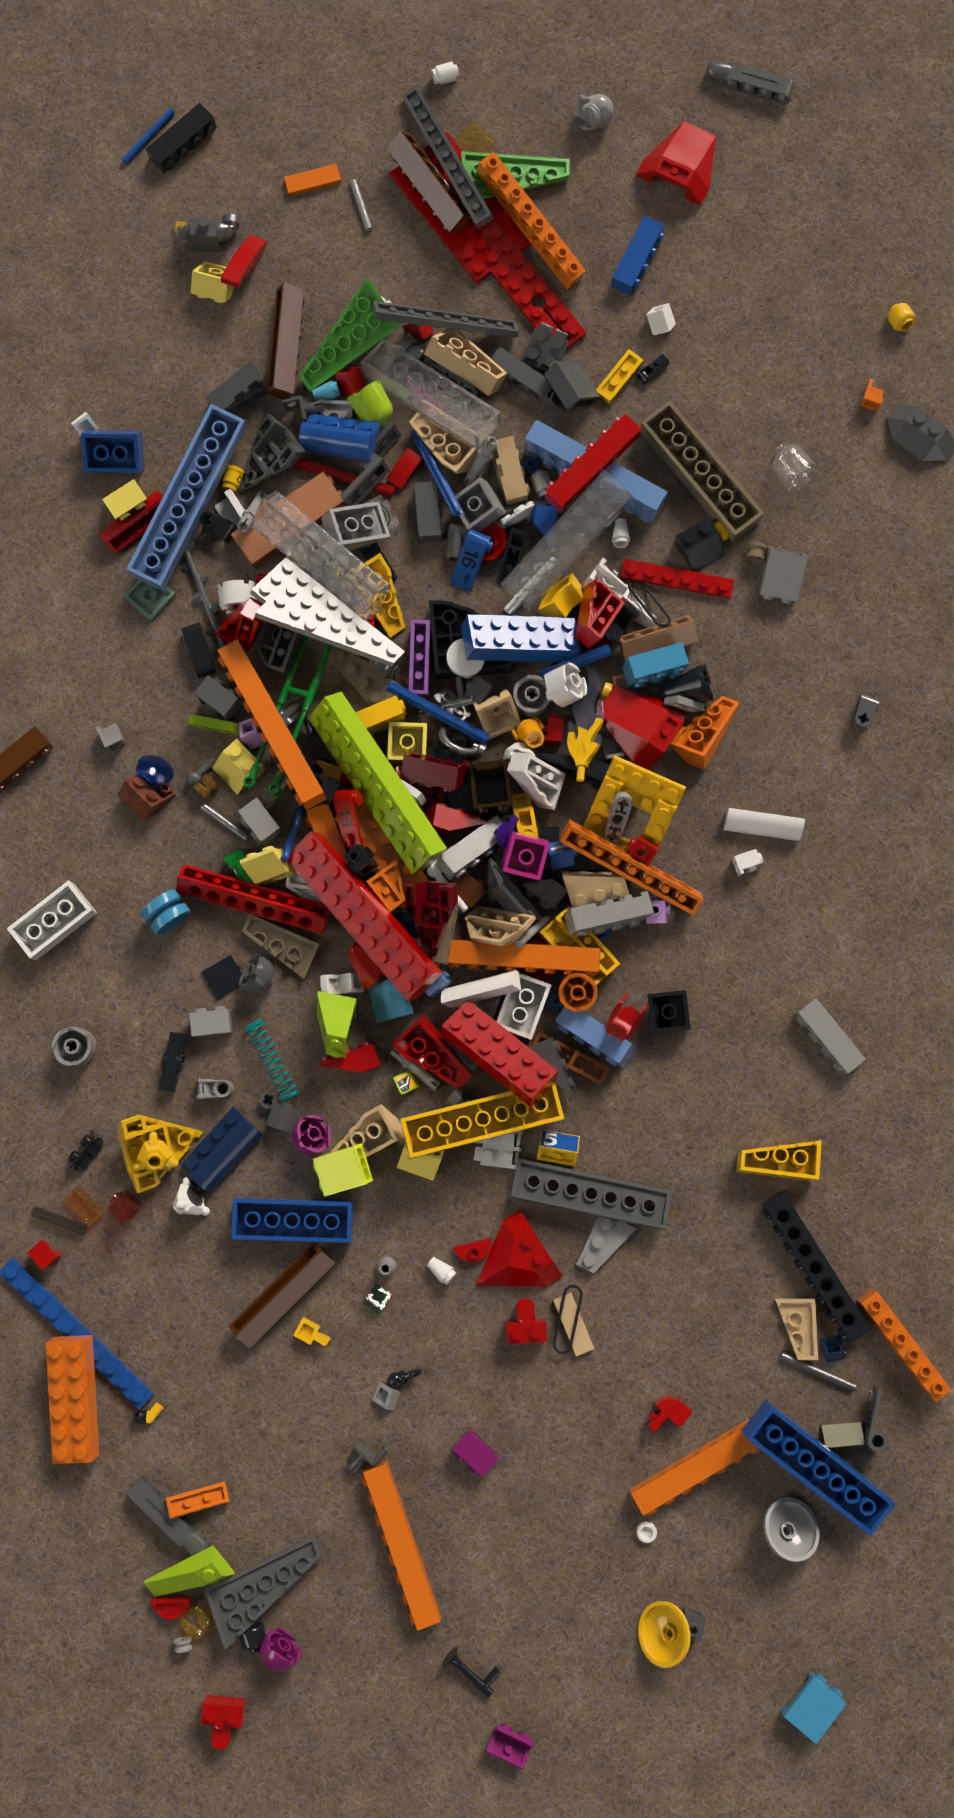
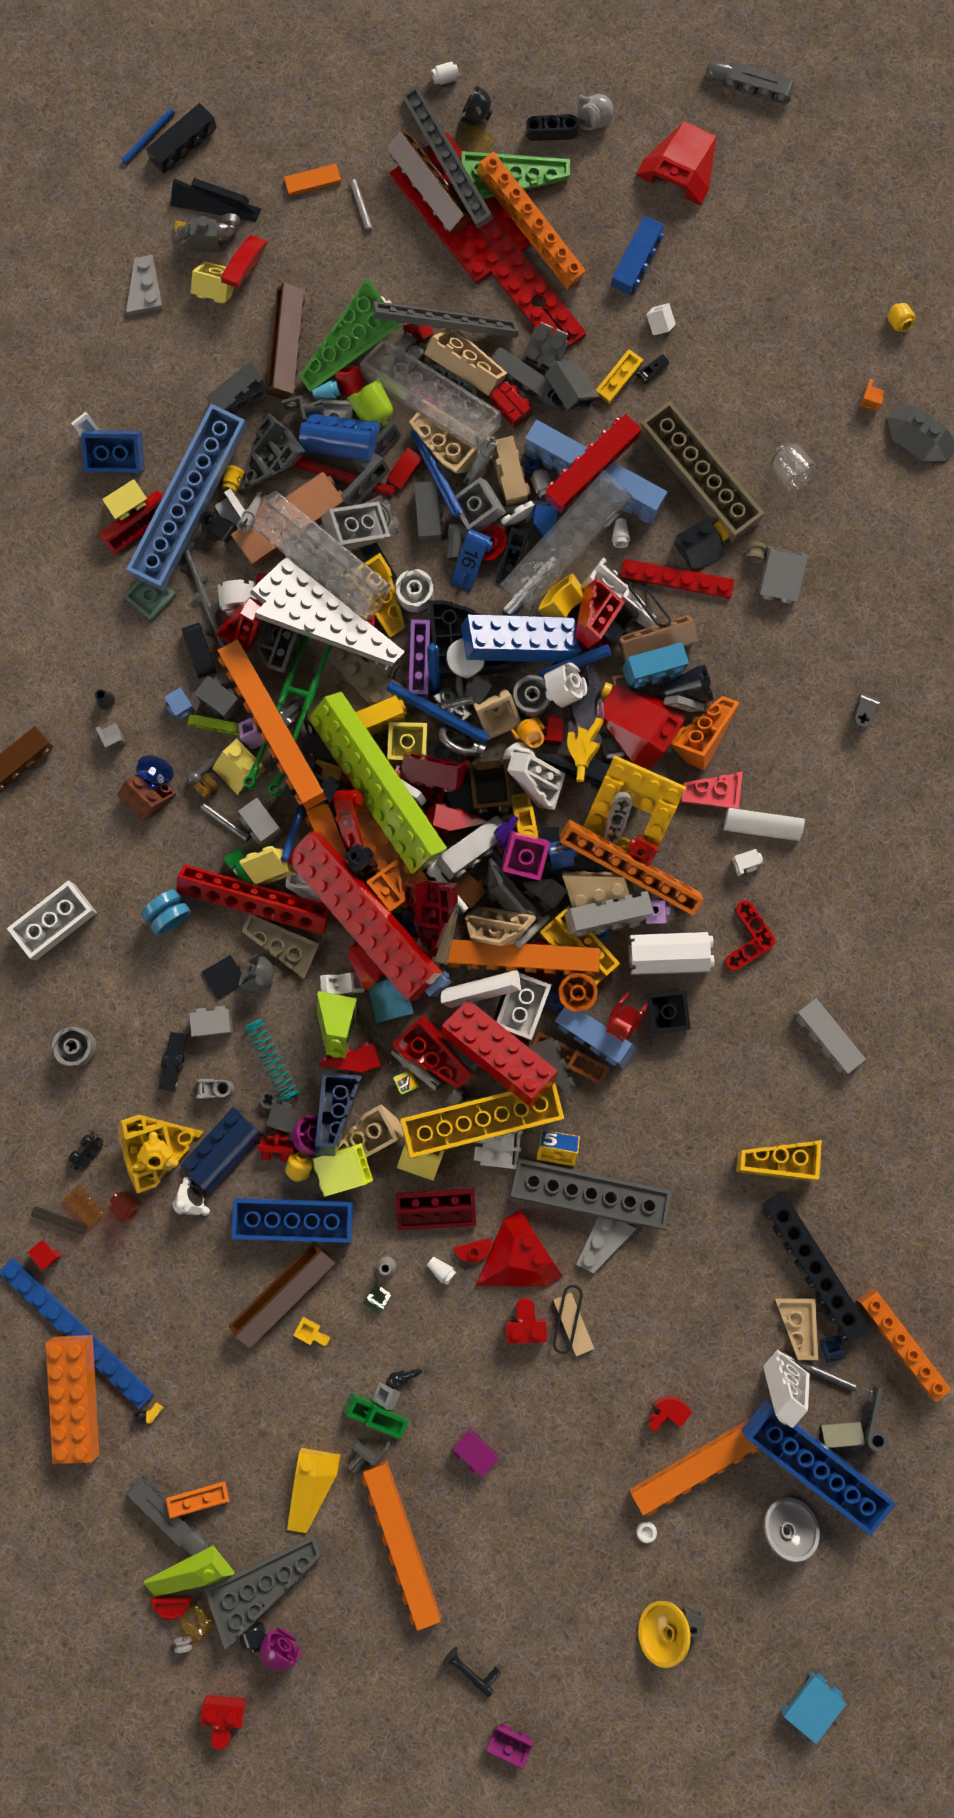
(107, 701): none -> black cone
(144, 287): none -> light grey wing
(179, 704): none -> medium blue brick
(212, 199): none -> black wedge
(278, 1144): none -> red hips
(299, 1166): none -> yellow head
(312, 1482): none -> yellow wedge
(335, 1107): none -> dark blue wedge
(375, 1416): none -> green slope
(414, 581): none -> white brick
(433, 669): none -> blue axle
(435, 1209): none -> dark red brick
(477, 107): none -> black cylinder
(510, 404): none -> red brick
(560, 127): none -> black beam
(670, 953): none -> white brick
(714, 792): none -> coral wing
(756, 942): none -> red beam
(787, 1387): none -> white wedge

